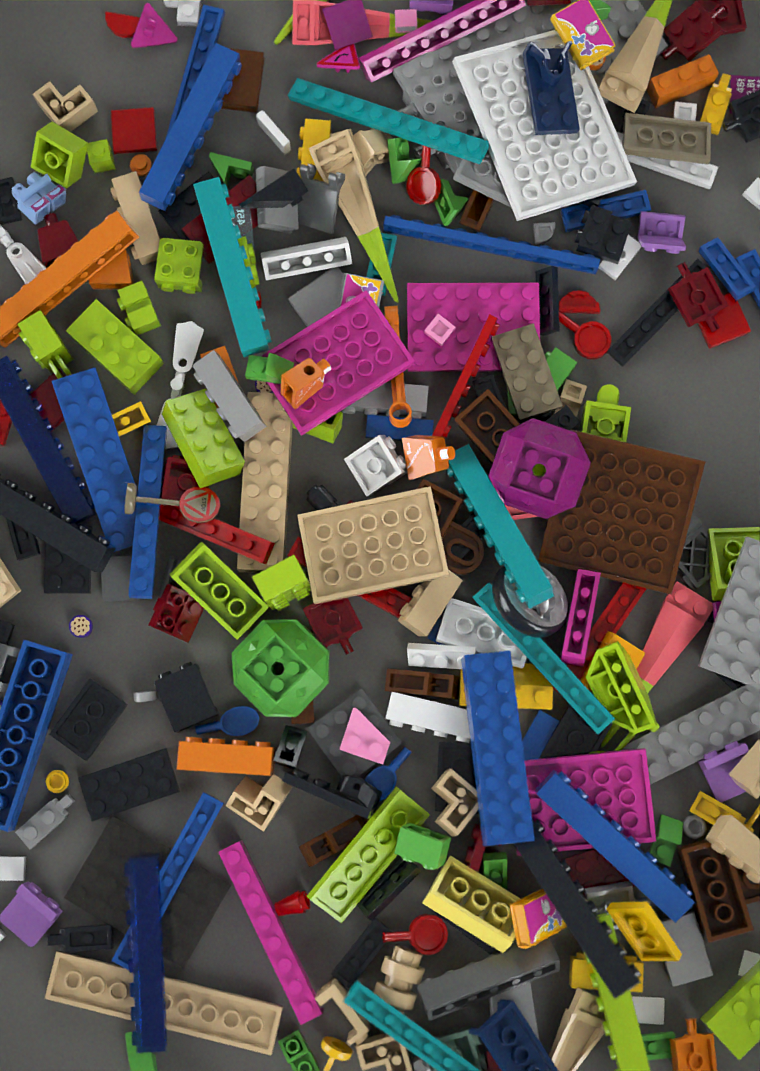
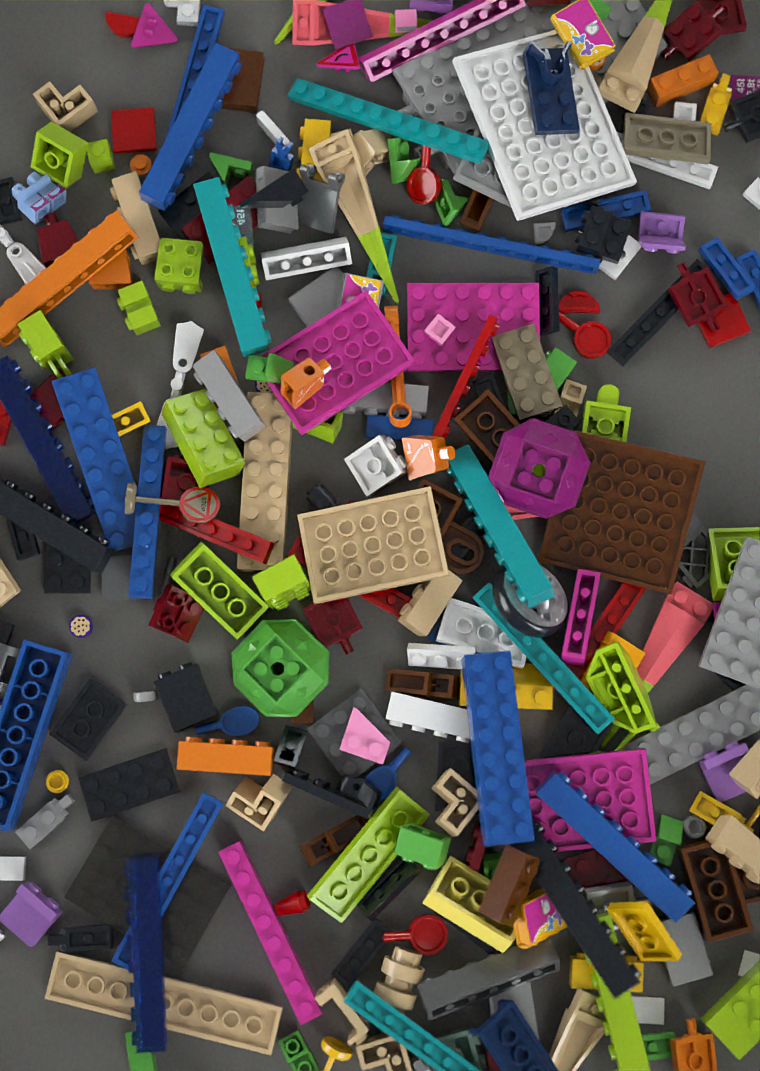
(115, 347): lime brick -> none
(280, 156): none -> blue plate
(509, 885): none -> reddish brown brick
(538, 735): blue tile -> none

